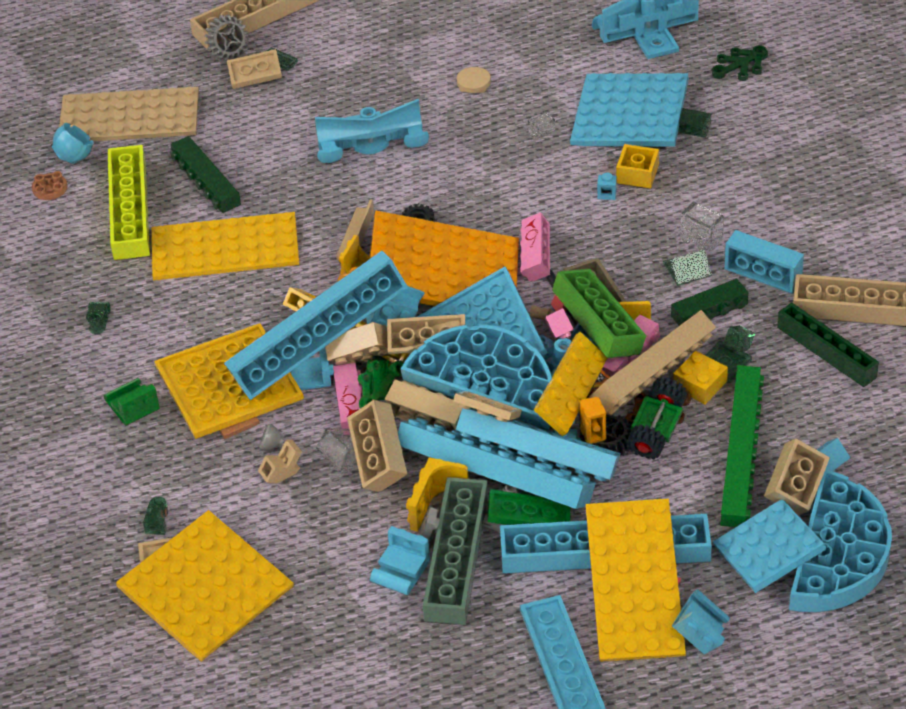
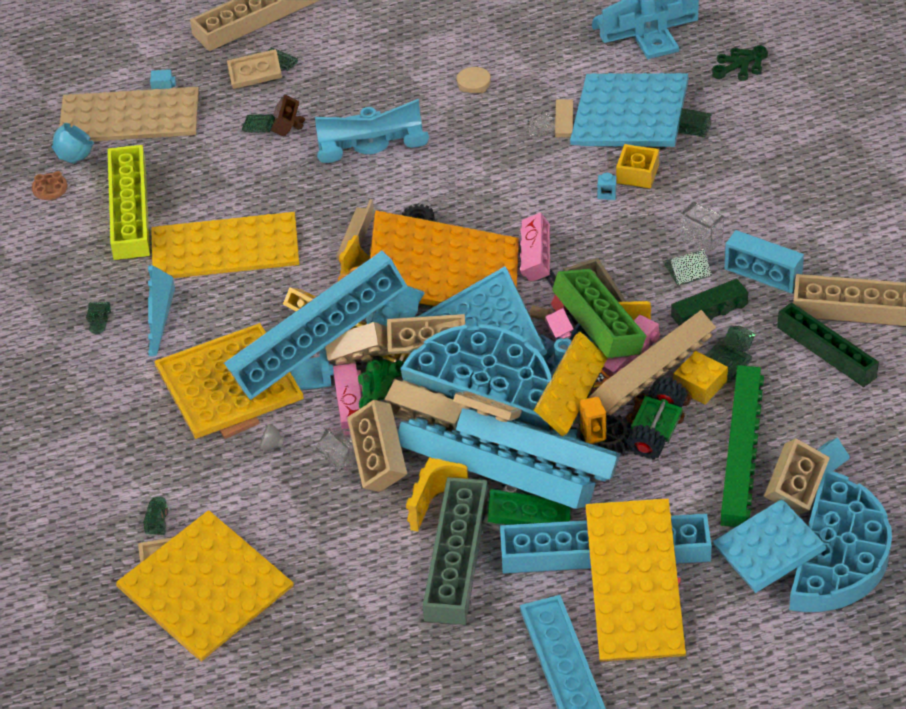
(132, 401): green piece -> none
(159, 303): none -> medium azure wedge
(162, 79): none -> medium azure brick
(205, 174): dark green brick -> none
(233, 26): light grey gear -> none
(258, 123): none -> clear green tile
(282, 466): tan brick -> none
(286, 116): none -> reddish brown brick
(402, 561): medium azure piece -> none
(431, 522): light grey plate -> none
(564, 118): none -> tan tile
(701, 622): medium azure piece -> none

